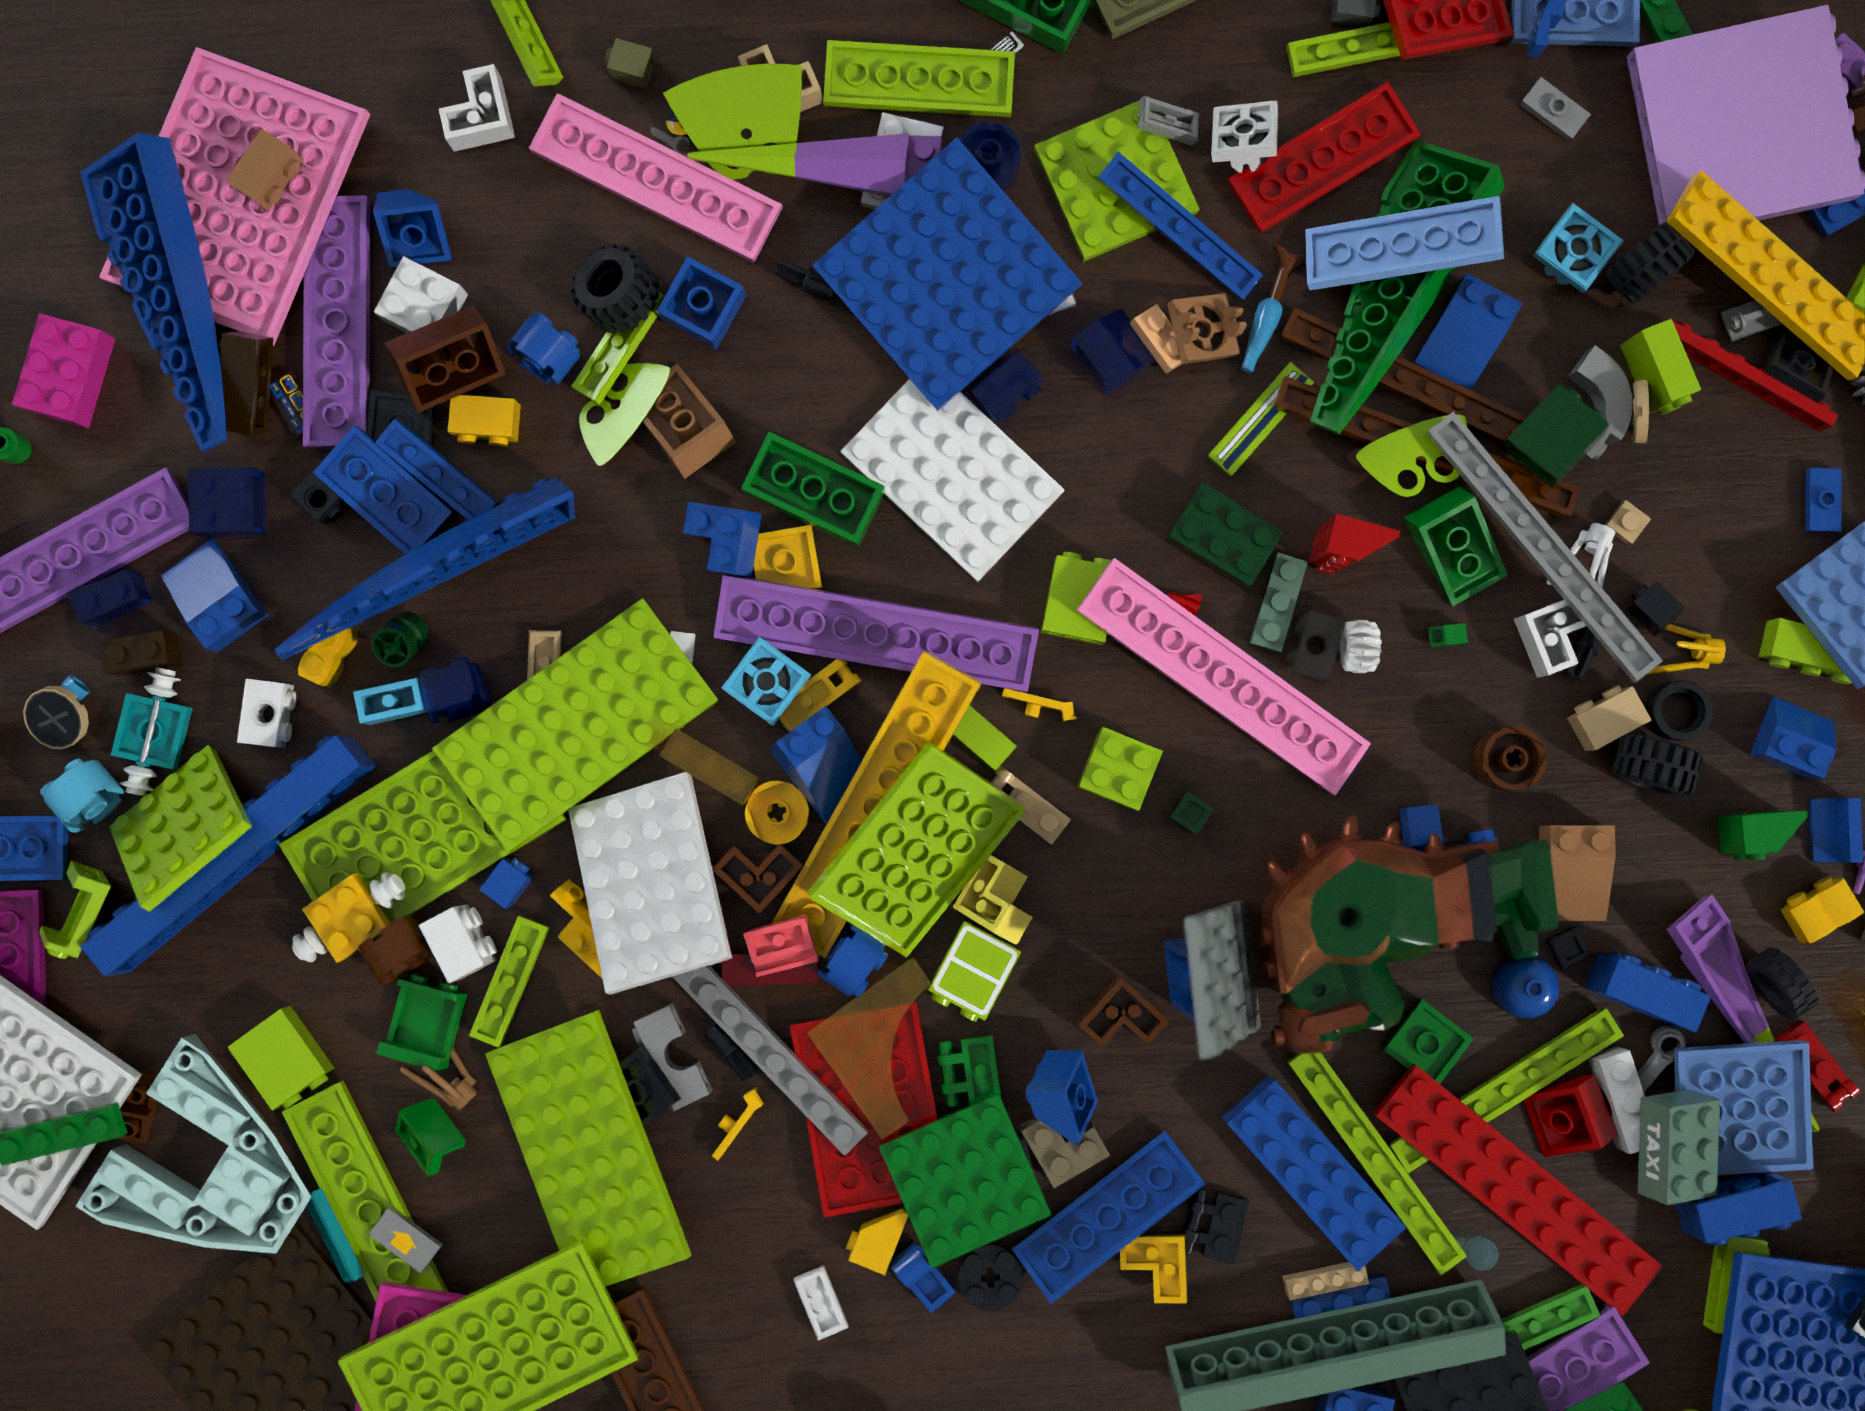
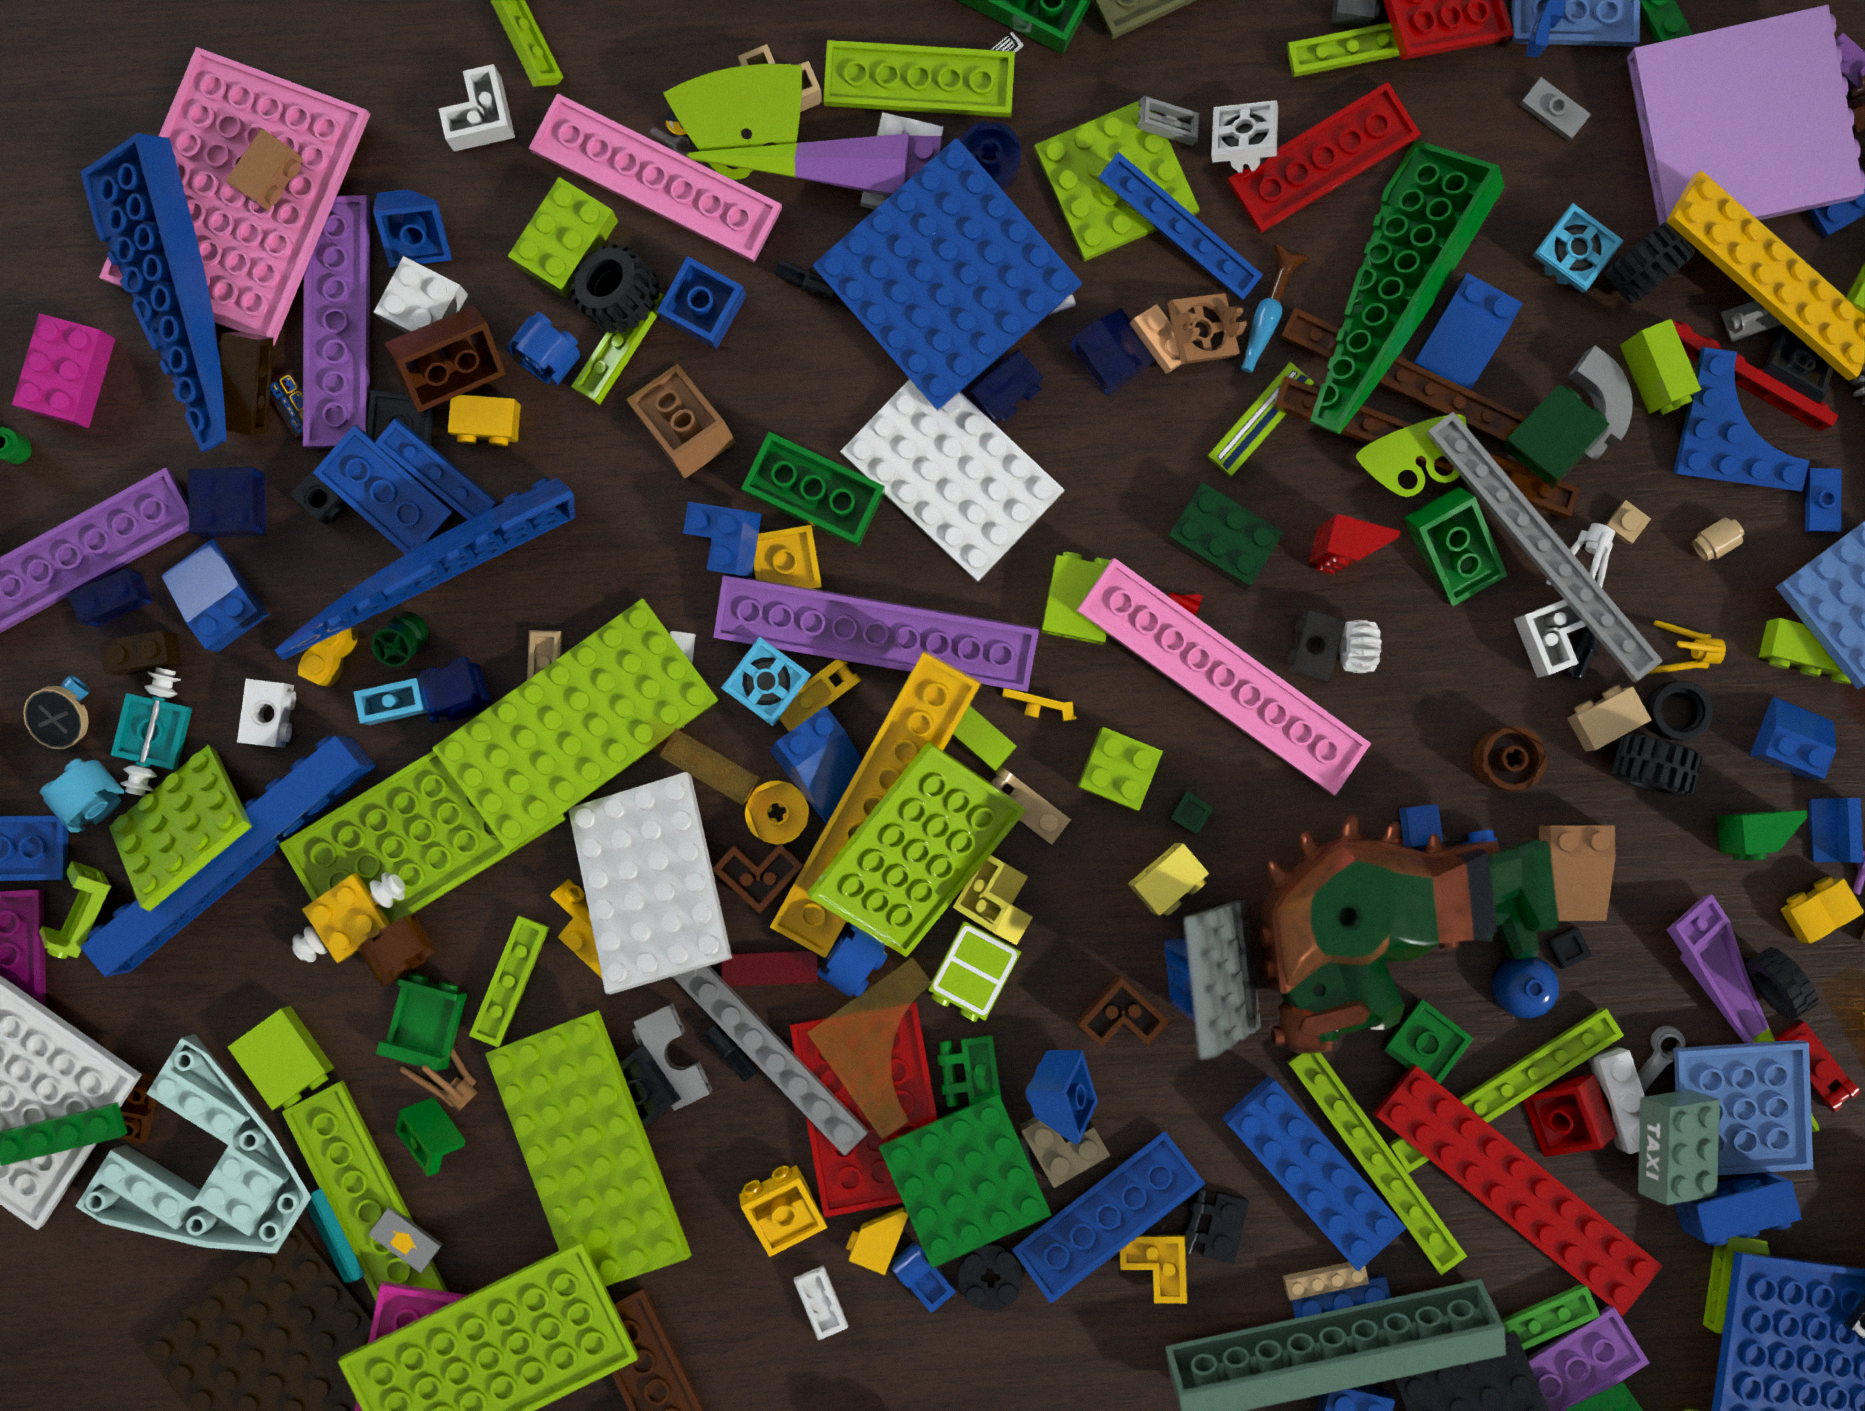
(459, 942): white brick -> none
(507, 882): blue brick -> none
(561, 236): none -> lime brick
(618, 425): lime piece -> none
(630, 63): olive brick -> none
(733, 1127): yellow piece -> none
(781, 945): coral plate -> none
(781, 1209): none -> yellow plate
(1169, 879): none -> light yellow brick
(1278, 602): sand green plate -> none
(1404, 243): light blue plate -> none
(1448, 635): green piece -> none
(1481, 1253): clear light blue tile -> none
(1640, 411): tan tile -> none
(1648, 990): blue brick -> none
(1655, 608): black brick -> none
(1718, 539): none -> tan brick
(1720, 440): none -> blue plate

